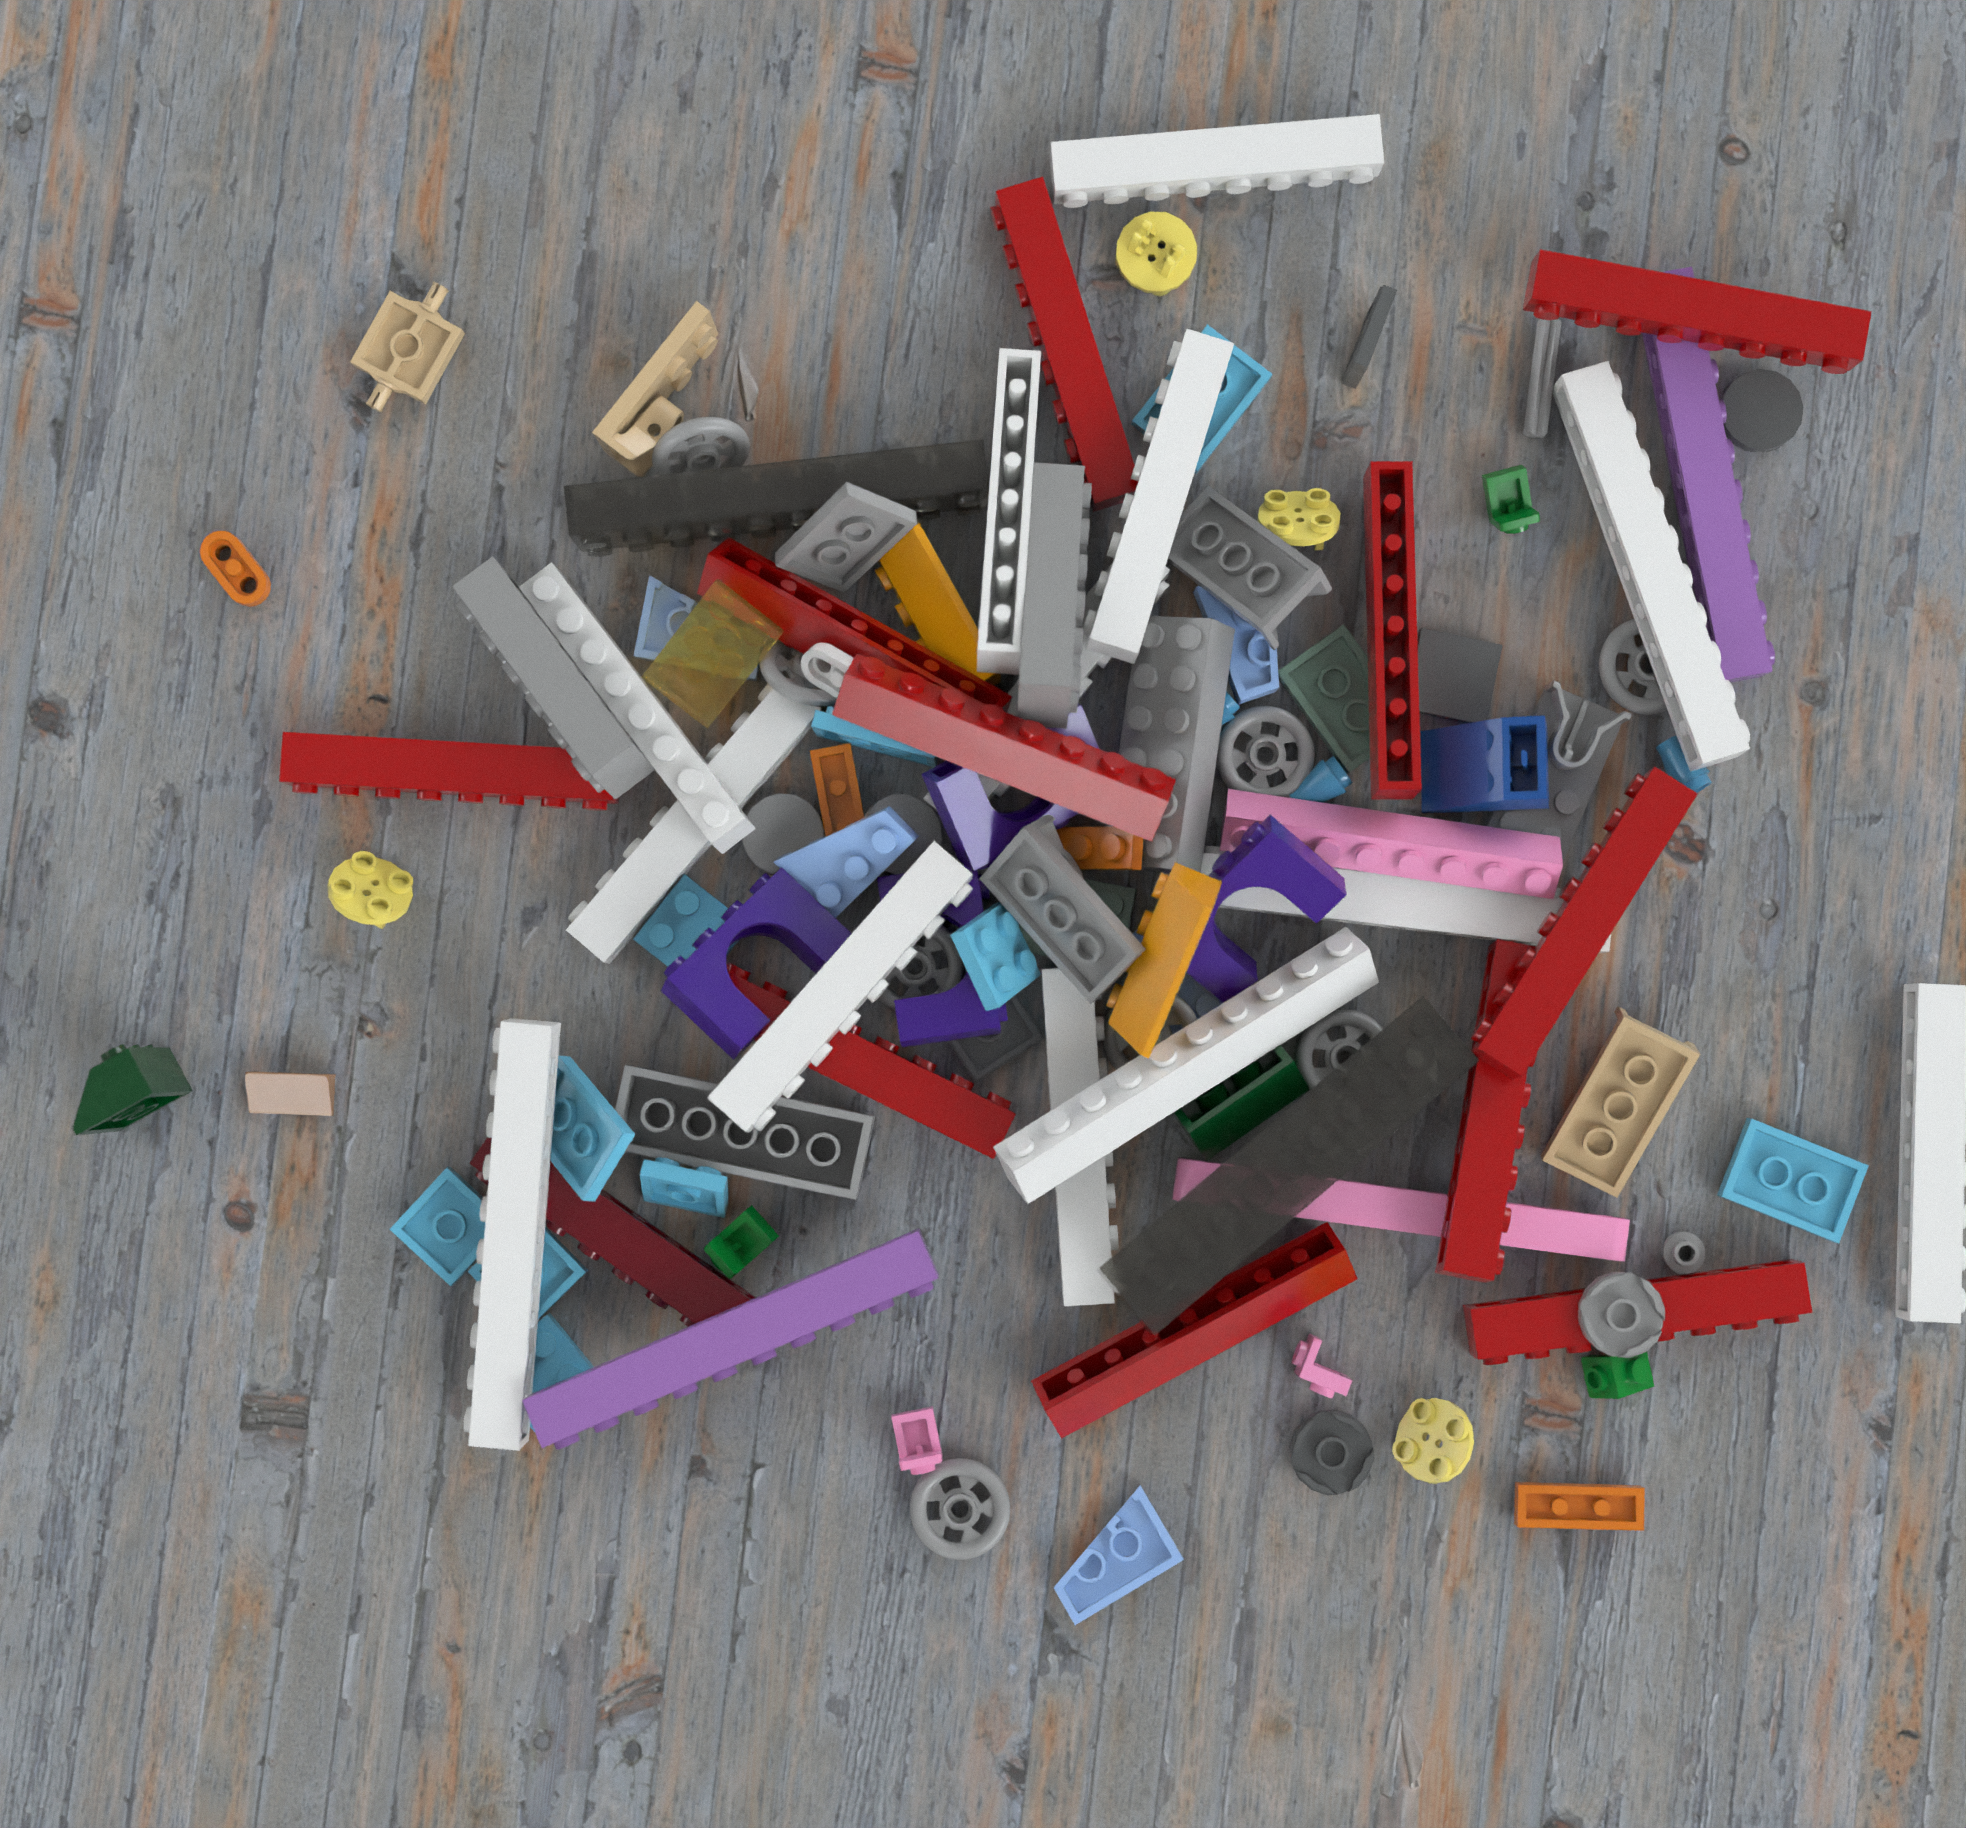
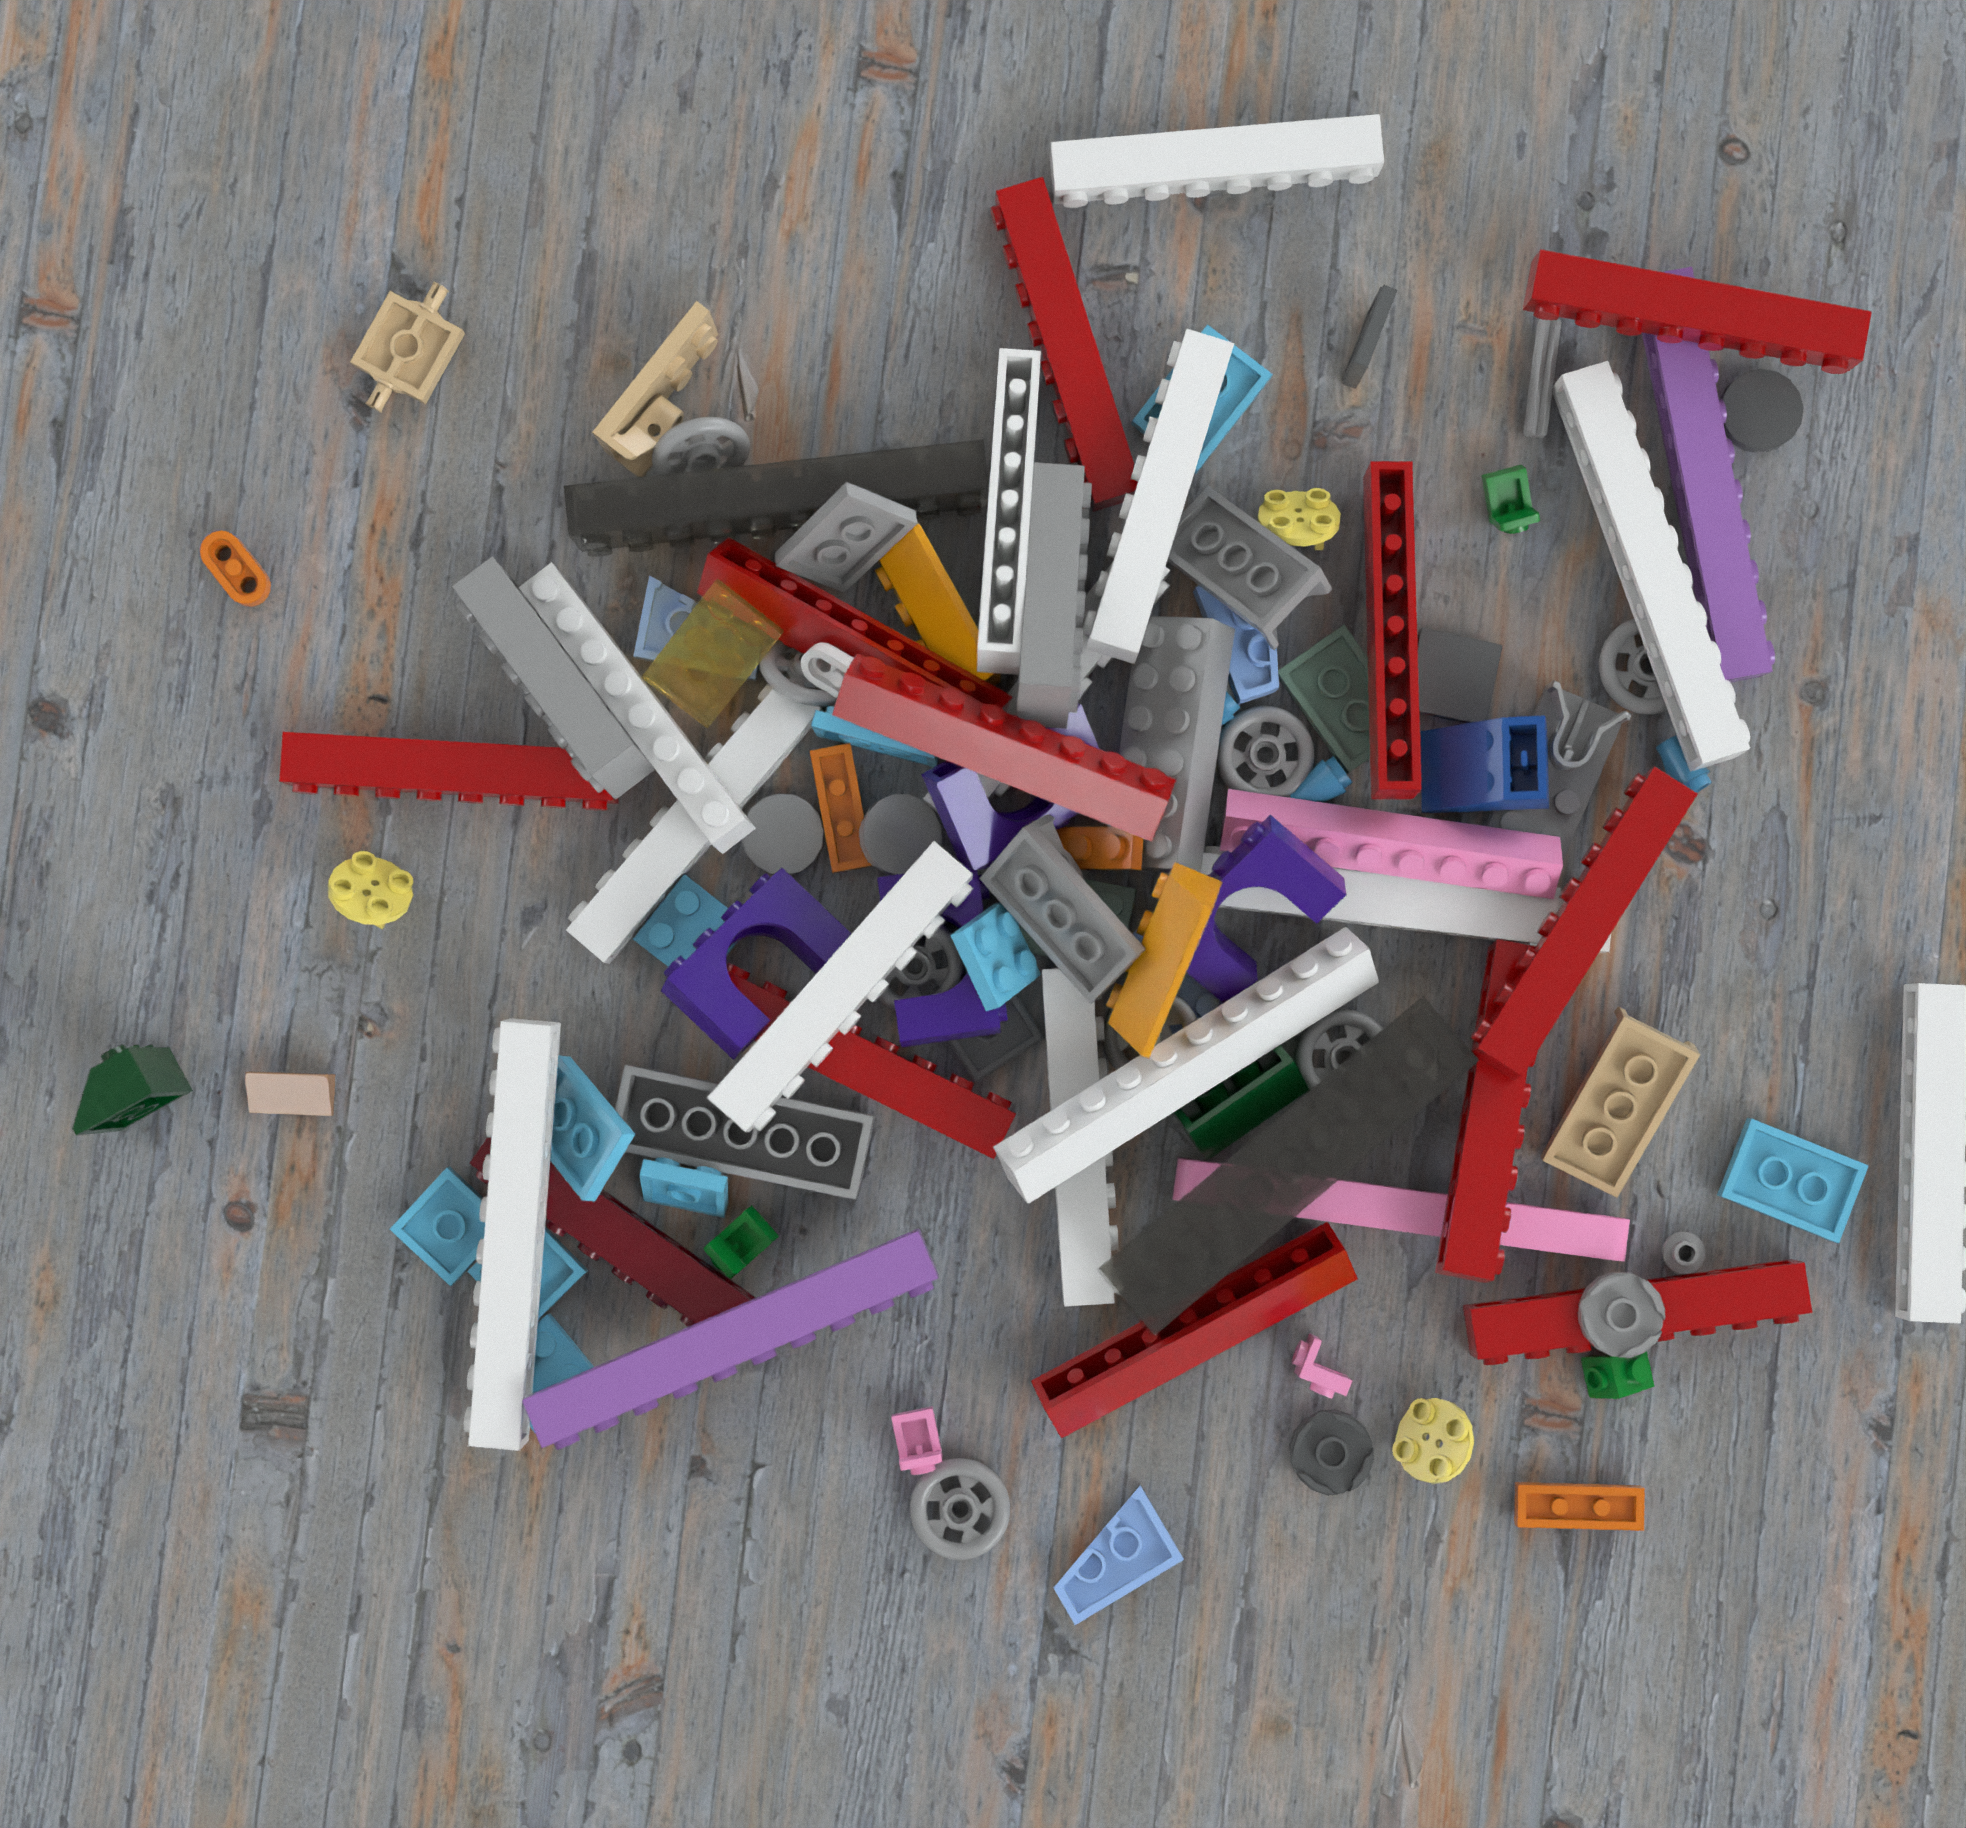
(848, 860): light blue wing -> none
(1171, 264): light yellow plate -> none

